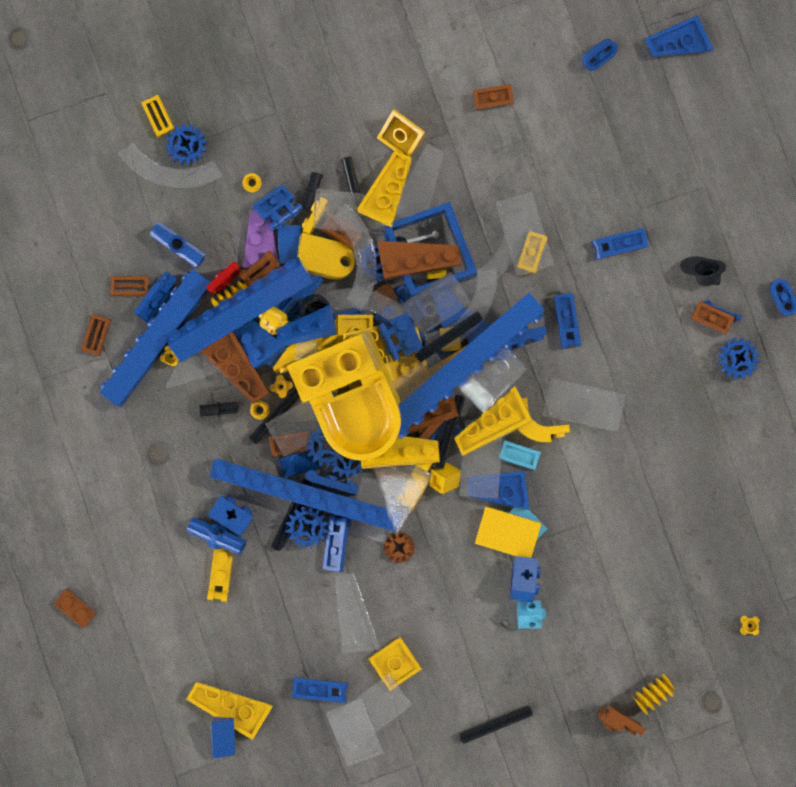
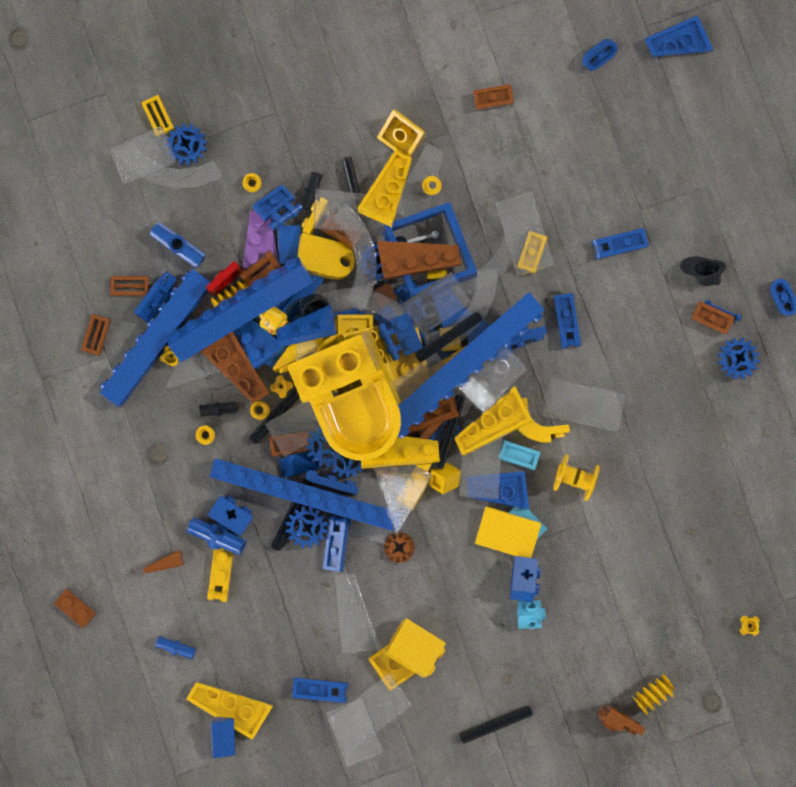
(143, 155): none -> clear tile
(173, 560): none -> dark orange slope
(175, 647): none -> blue pin
(199, 432): none -> yellow plate
(415, 648): none -> yellow brick
(425, 185): none -> yellow plate
(576, 477): none -> yellow hose

